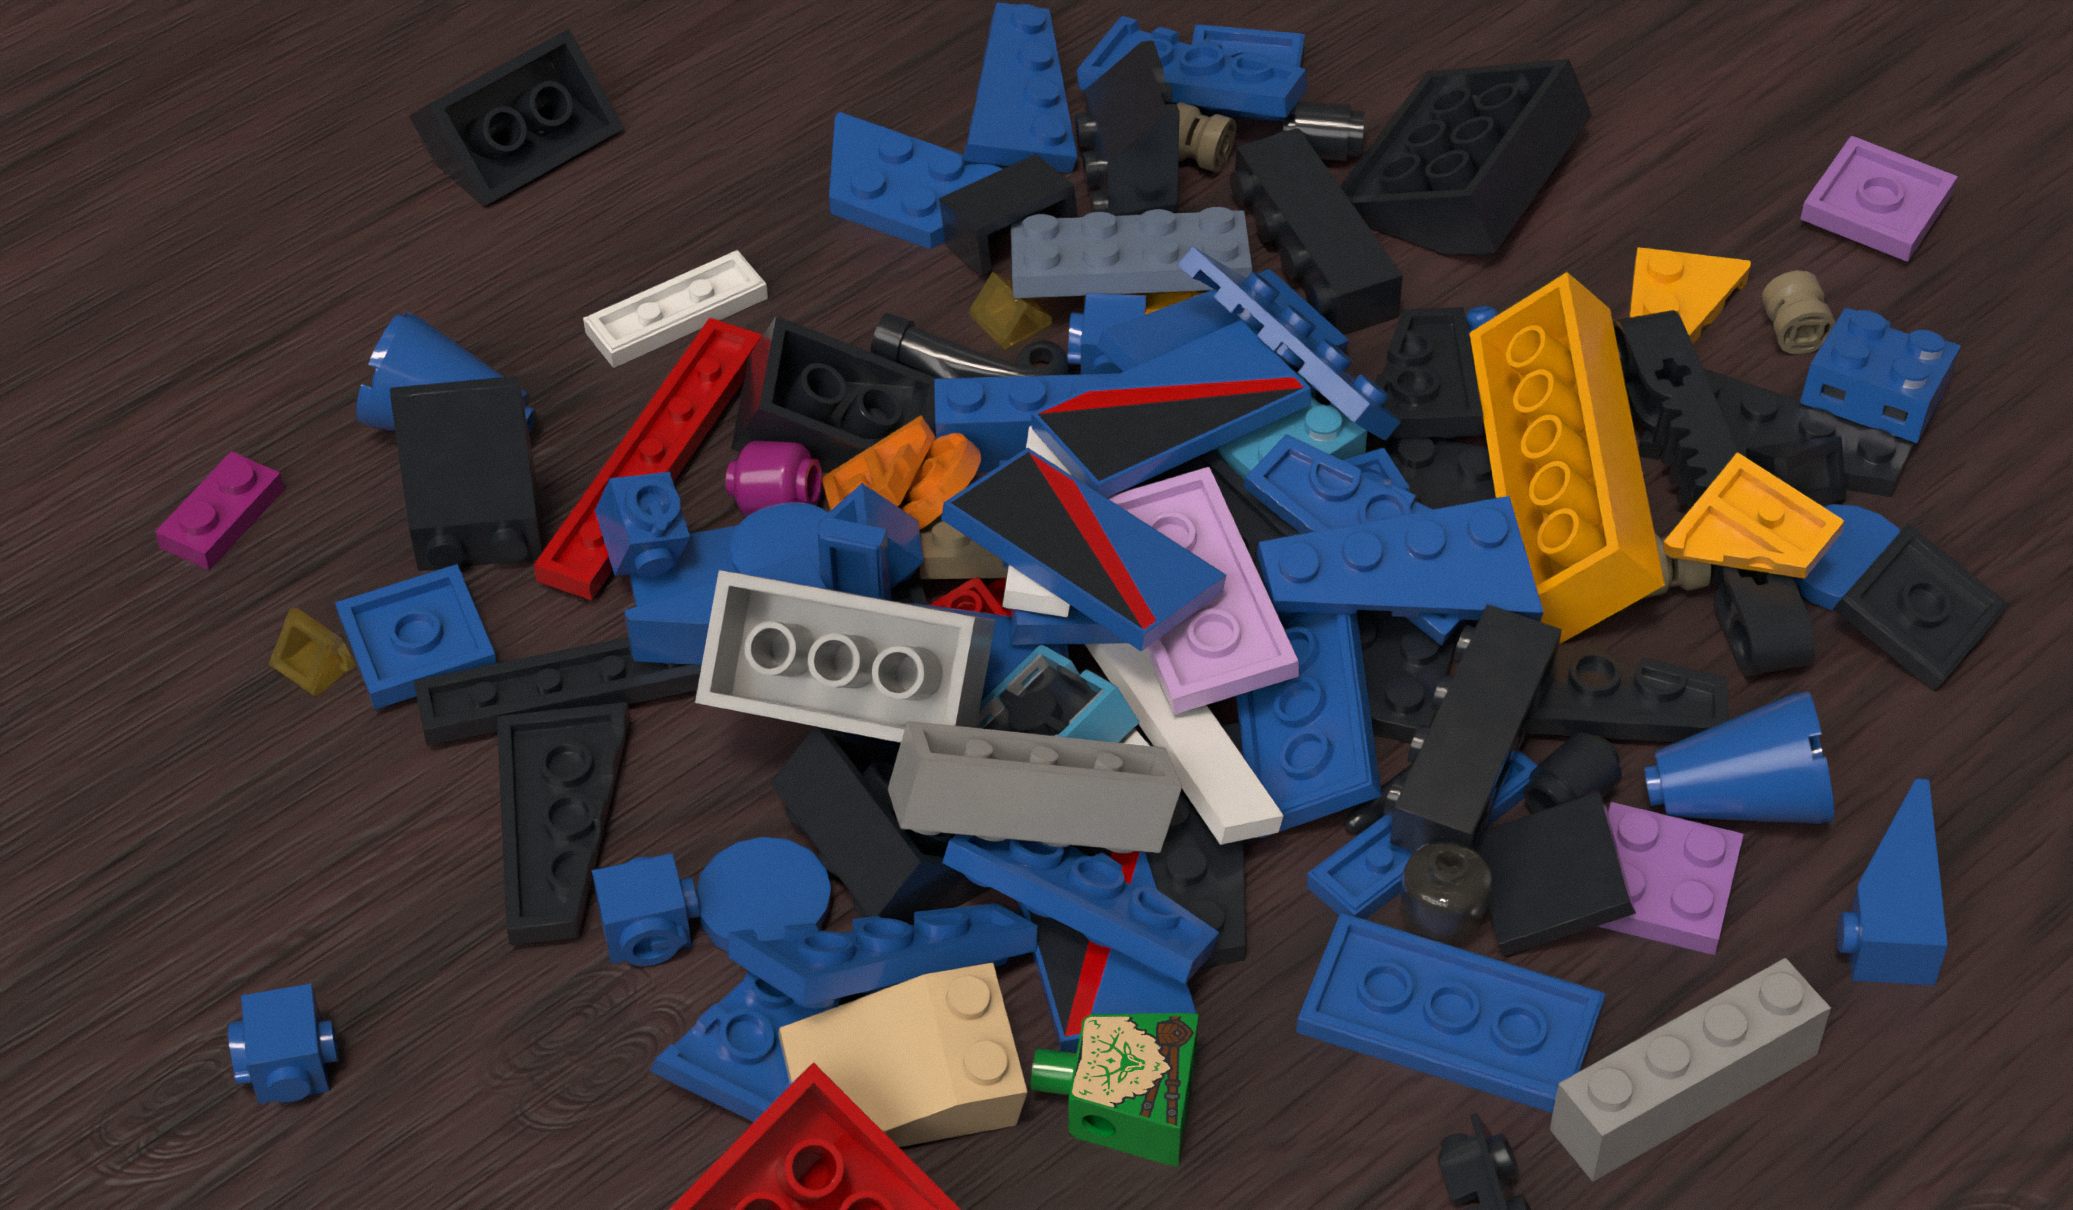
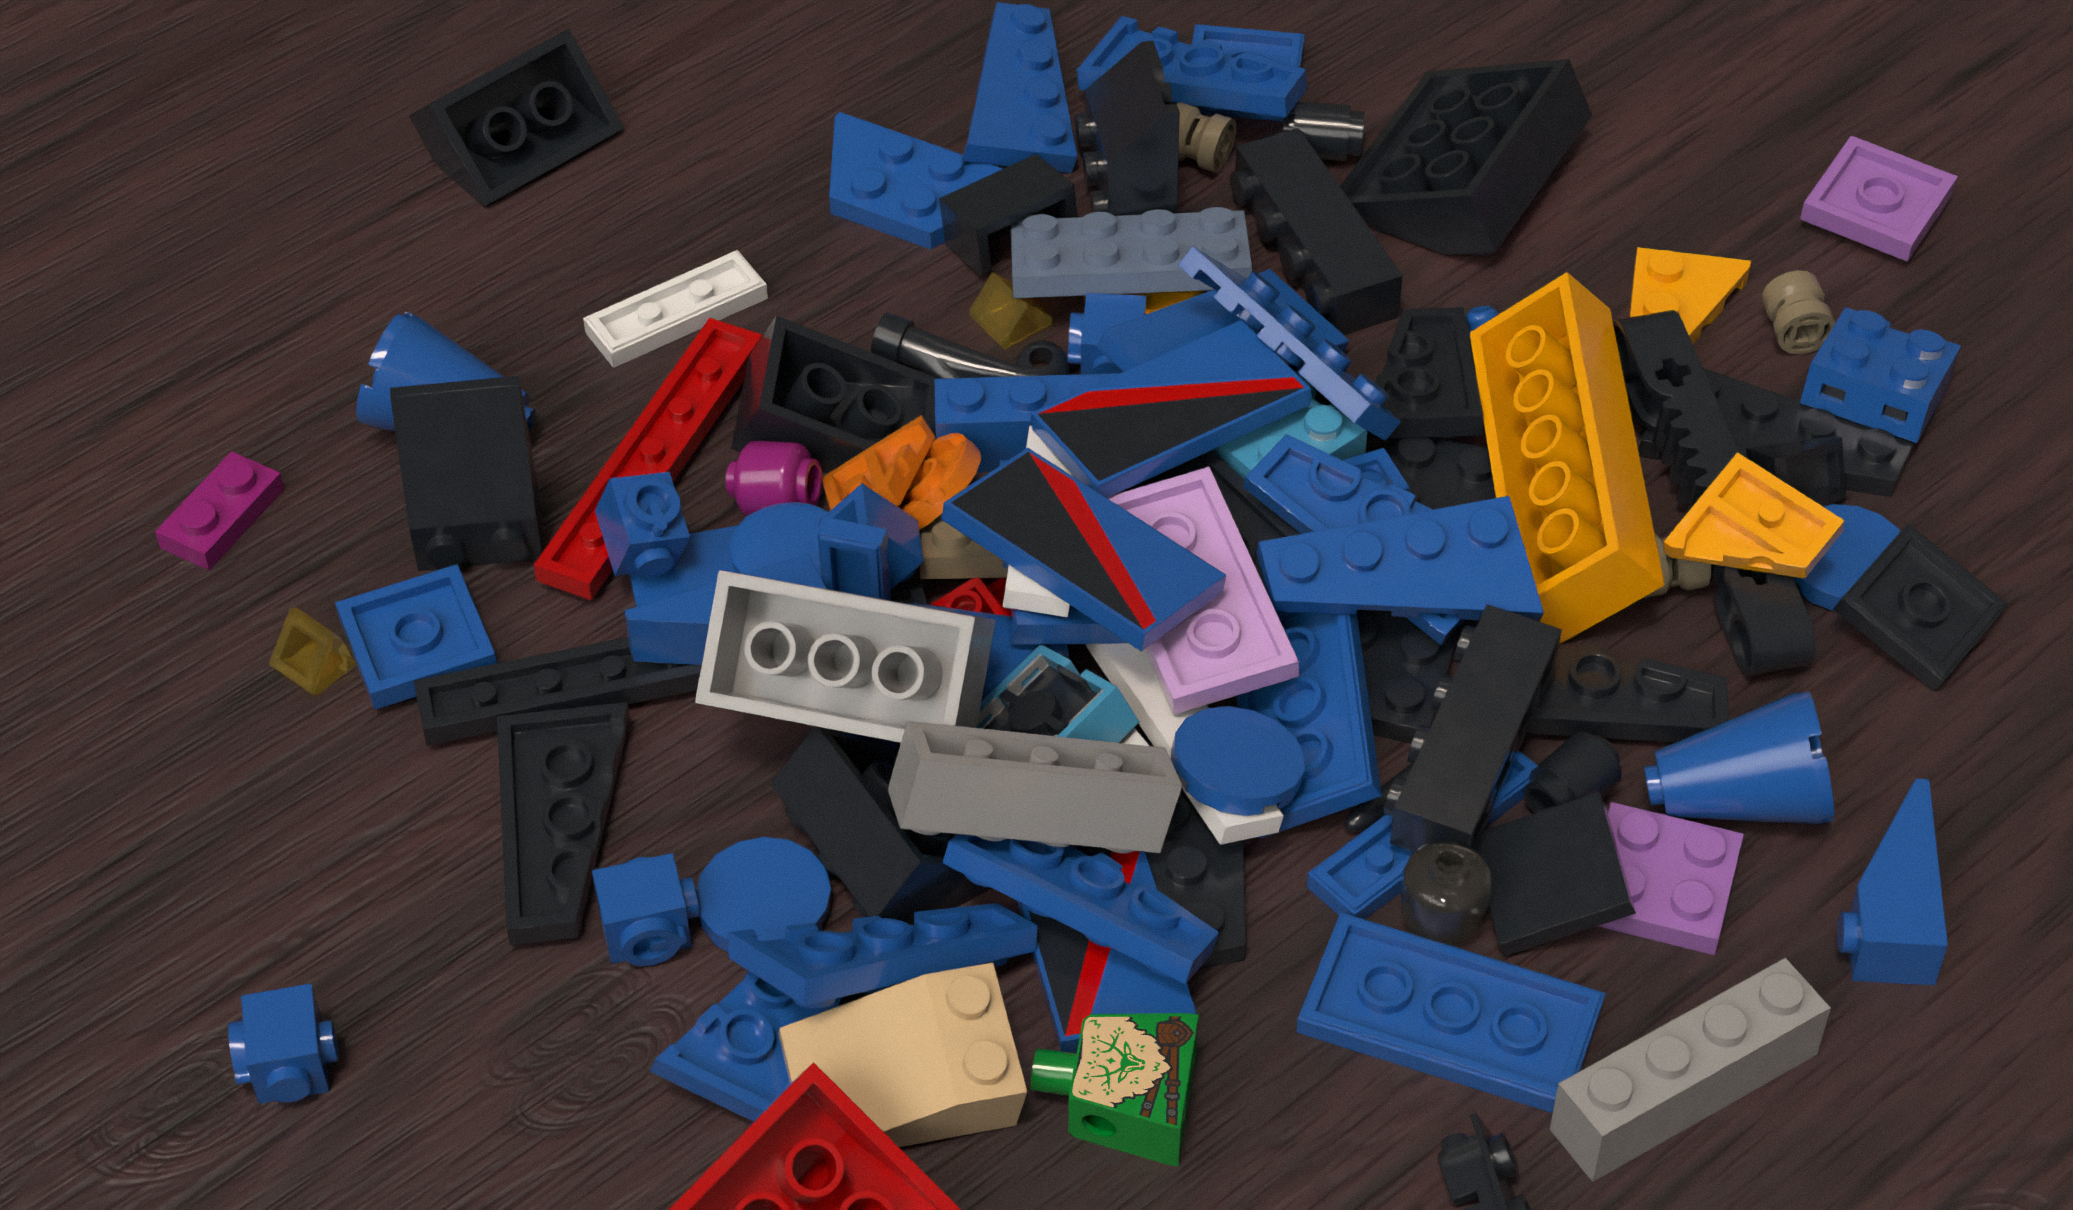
(1237, 760): none -> blue tile

